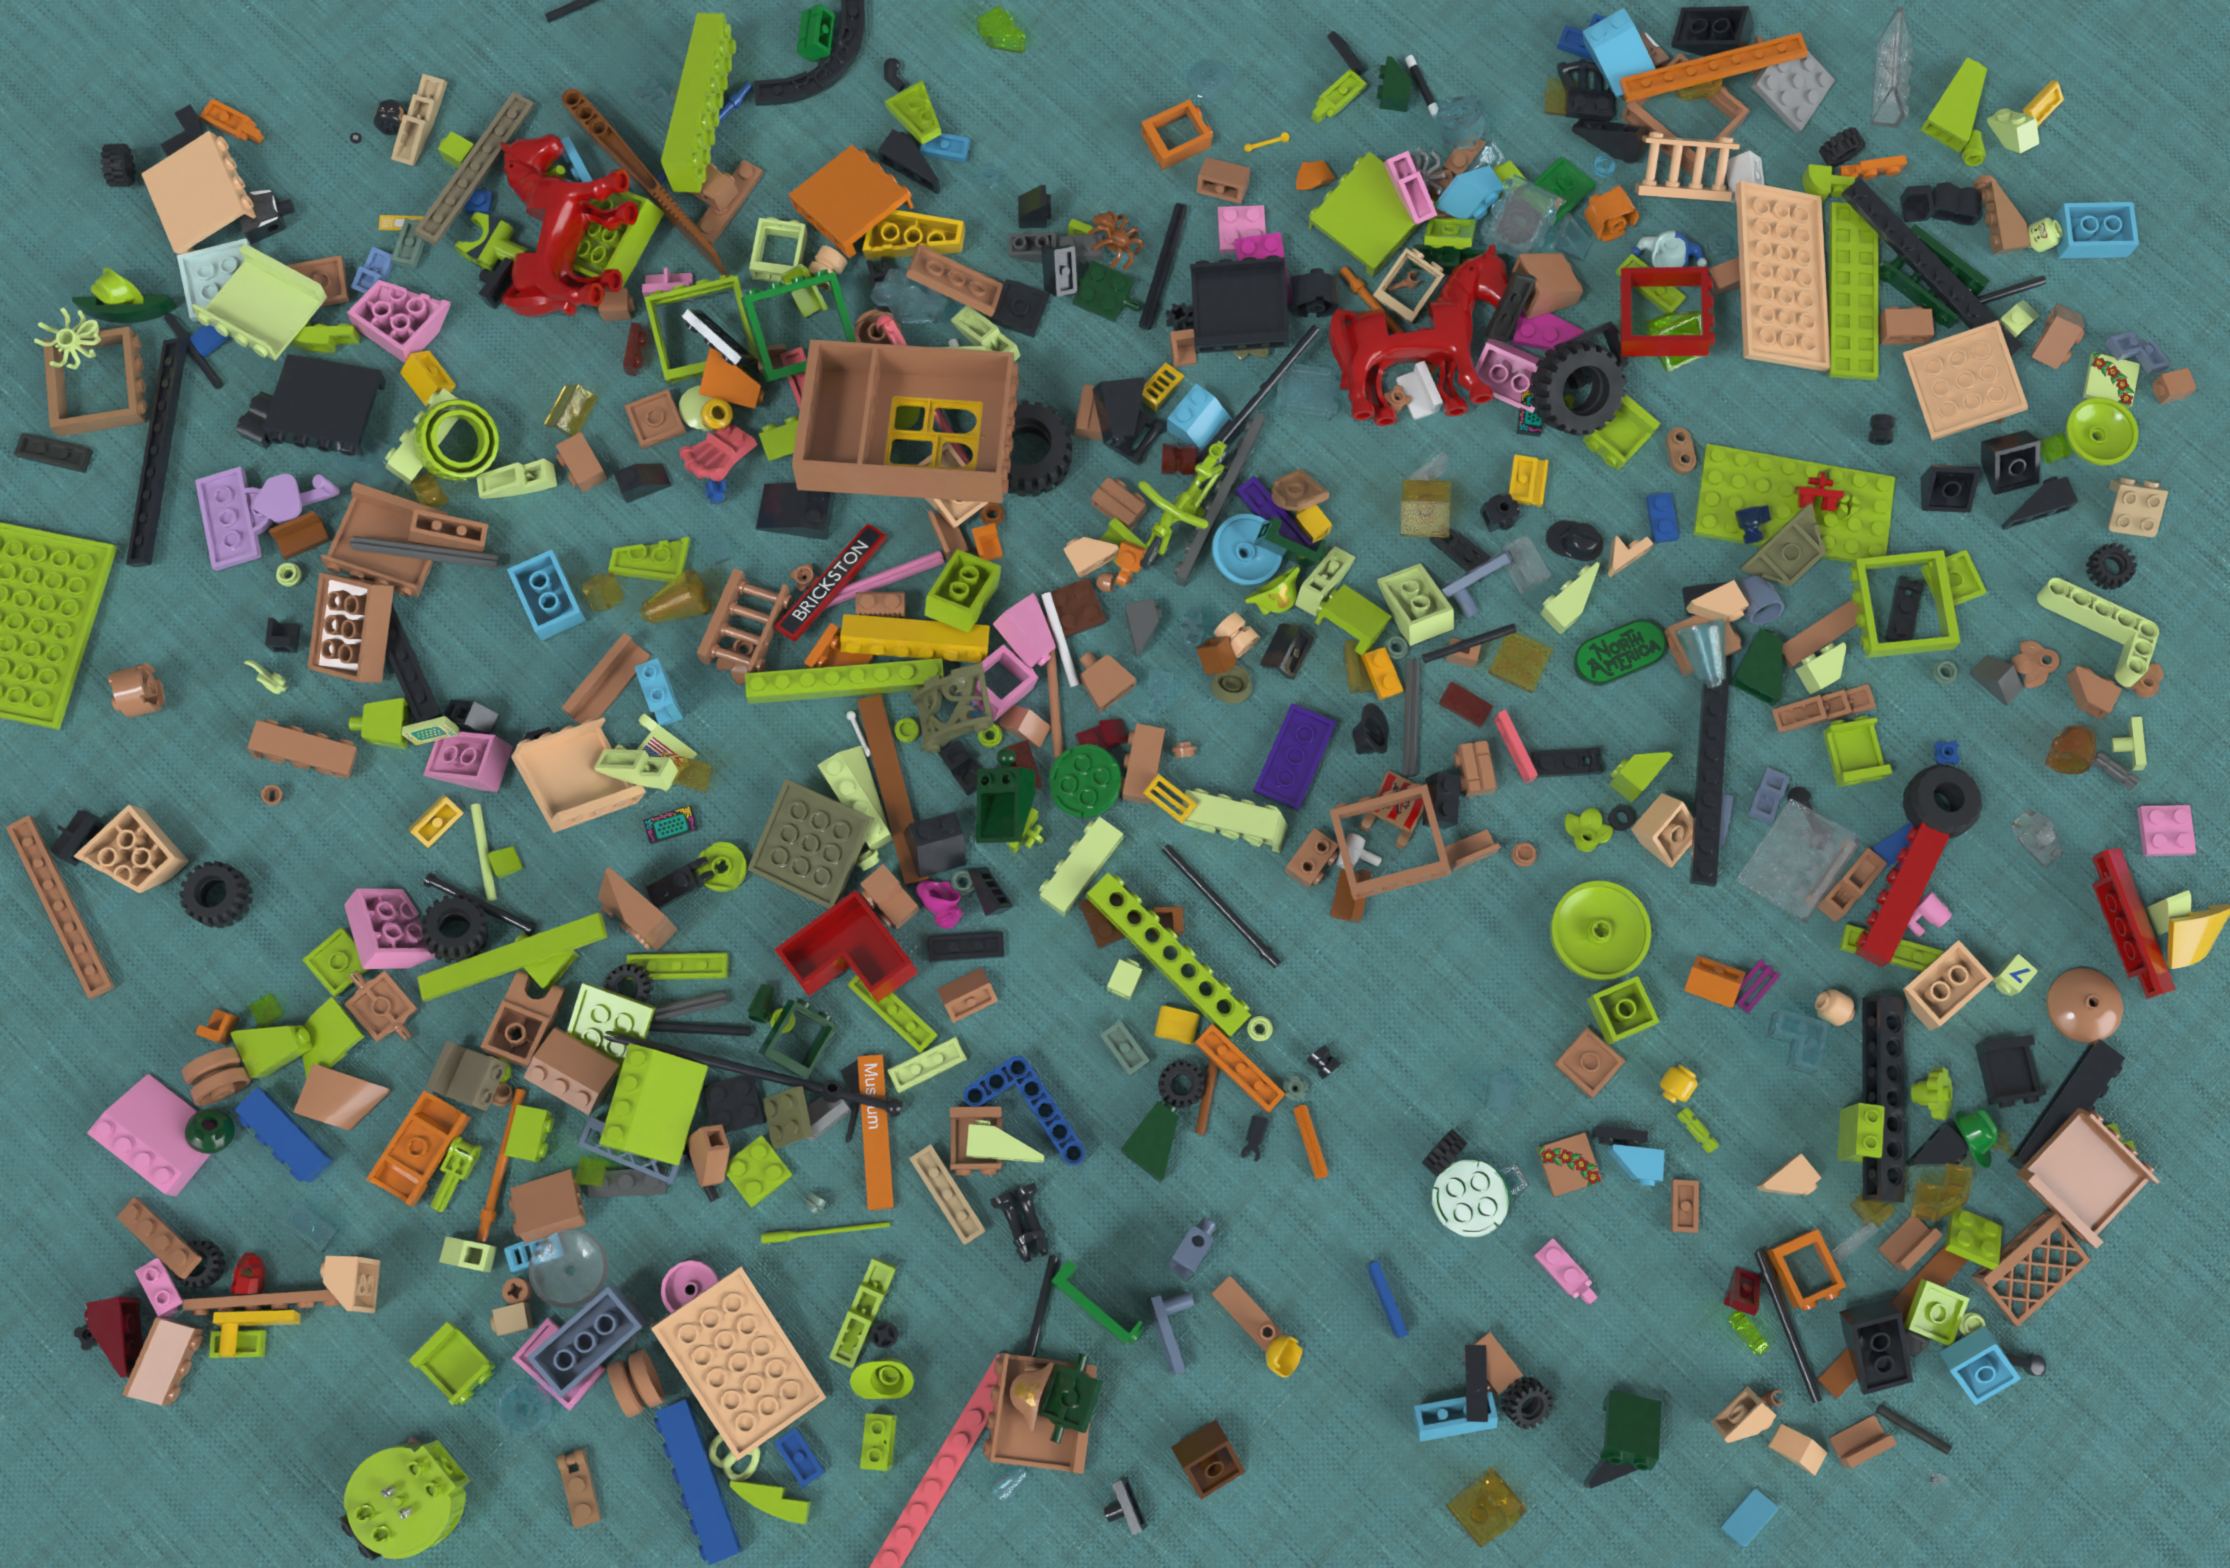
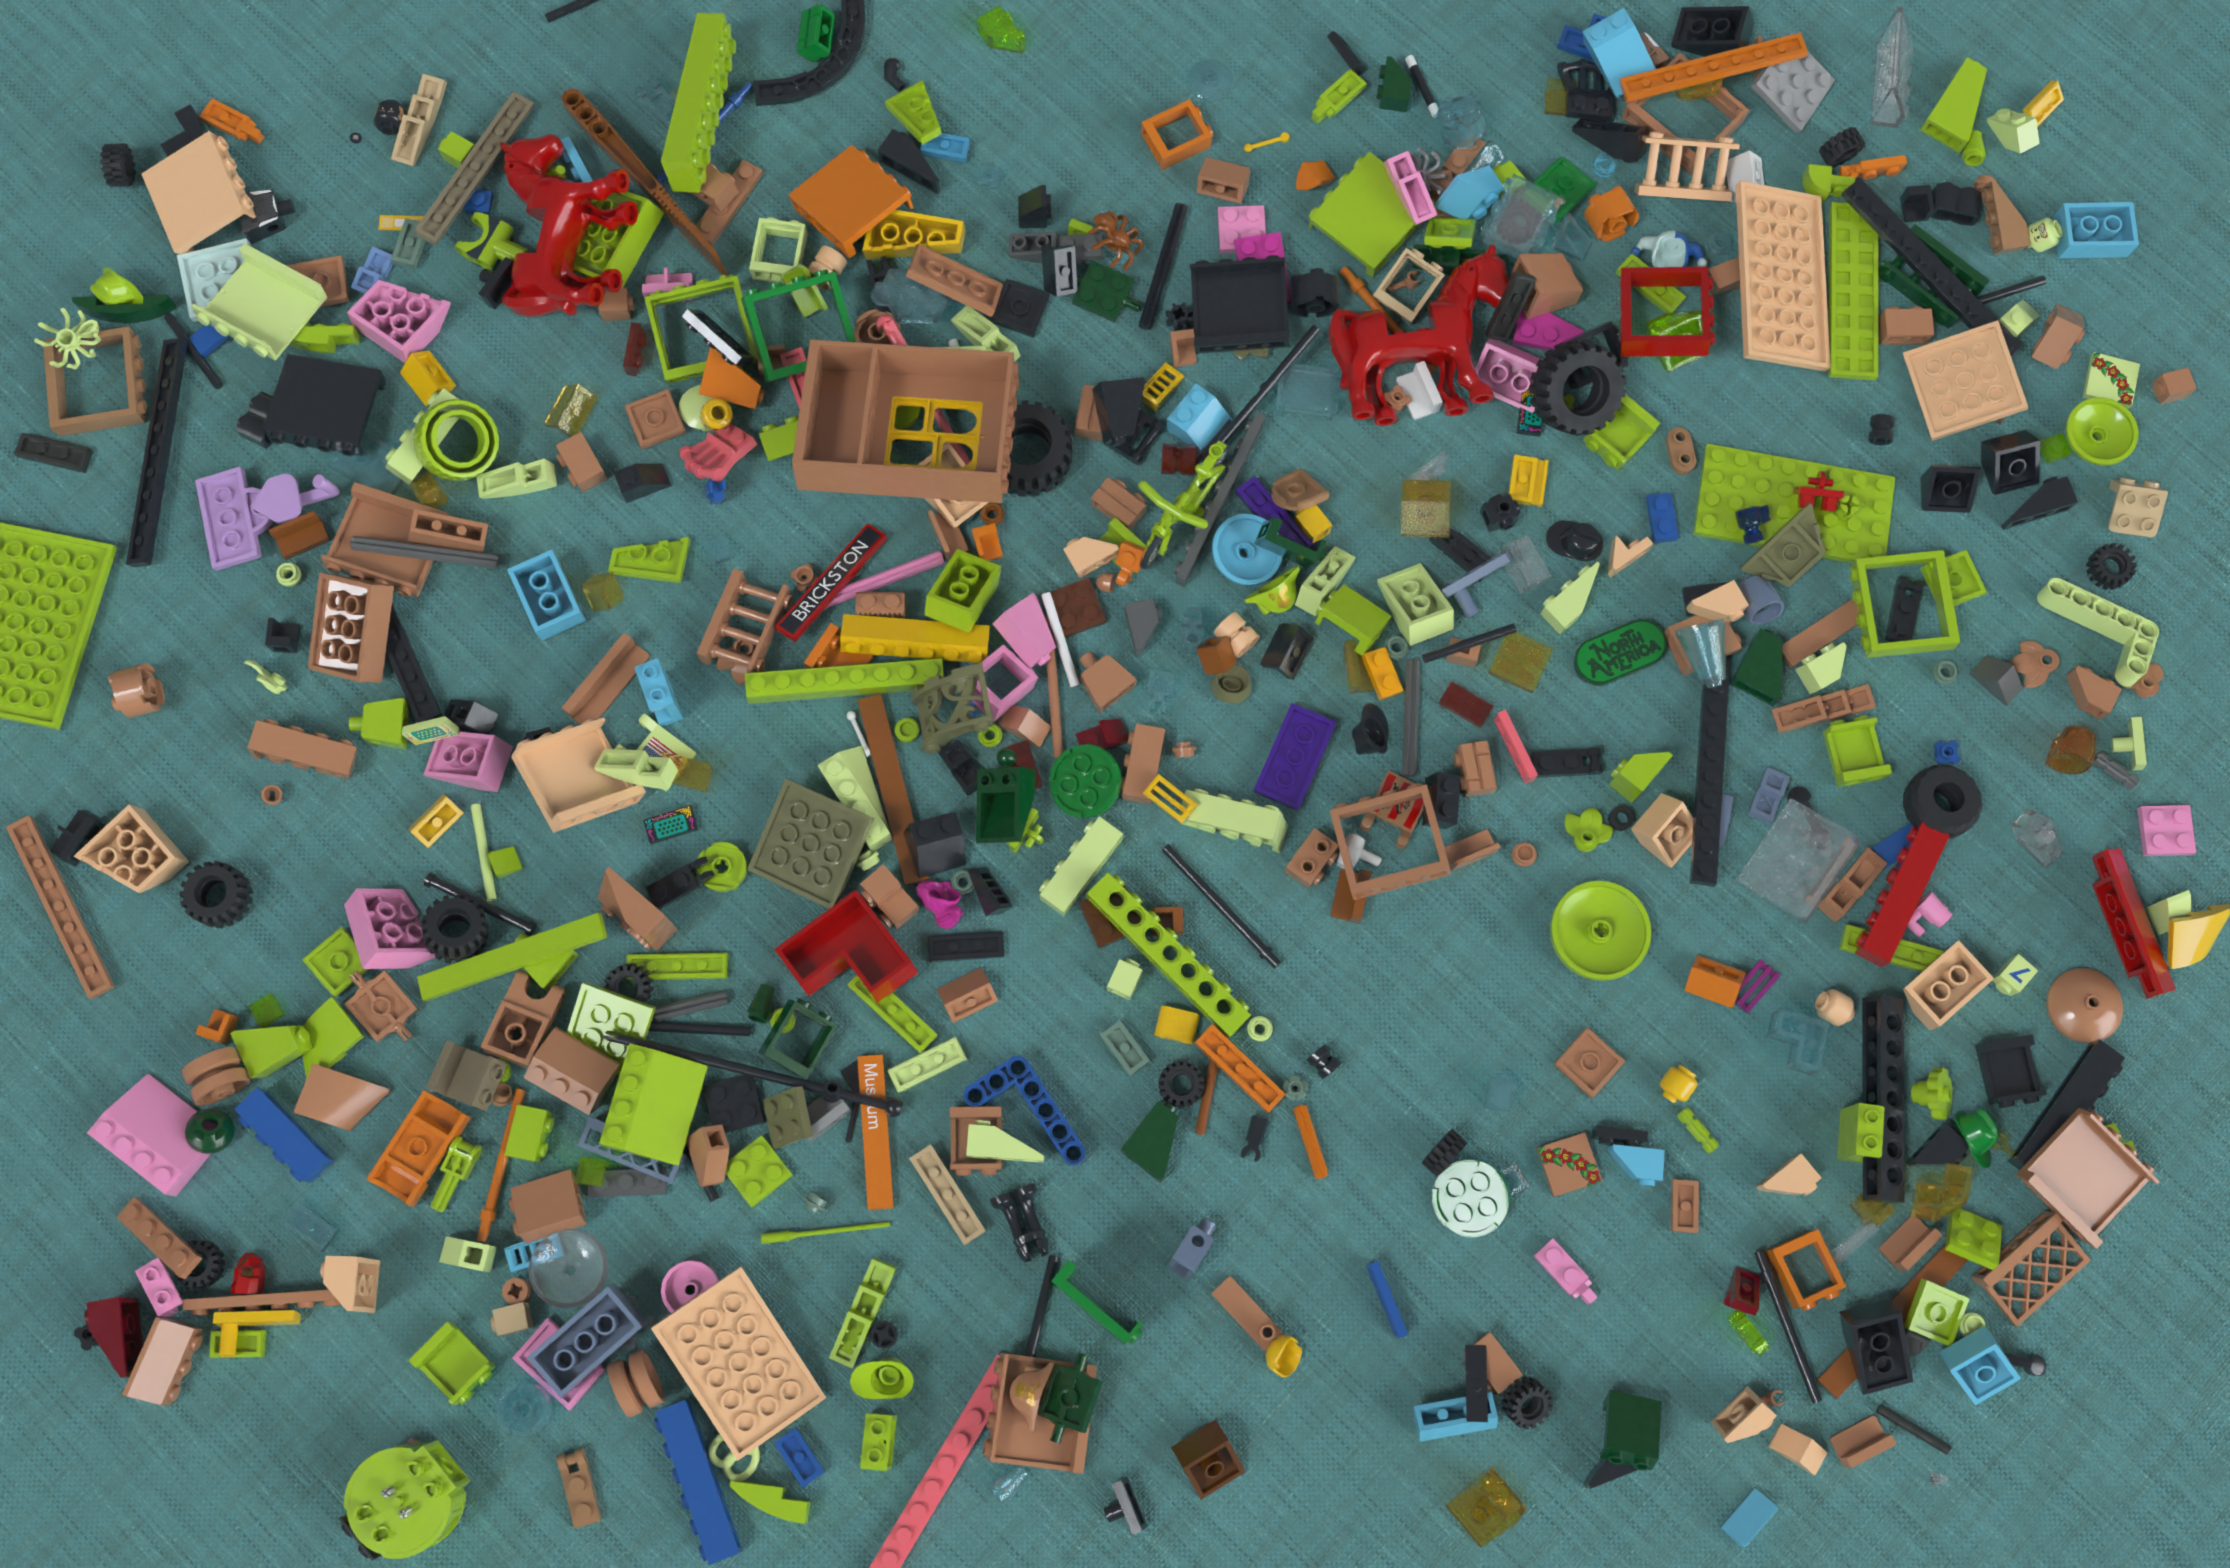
(677, 600): clear yellow cone -> none
(795, 511): black slope -> none
(1159, 1310): sand blue piece -> none
(1622, 1010): lime brick -> none
(2148, 354): sand blue plate -> none

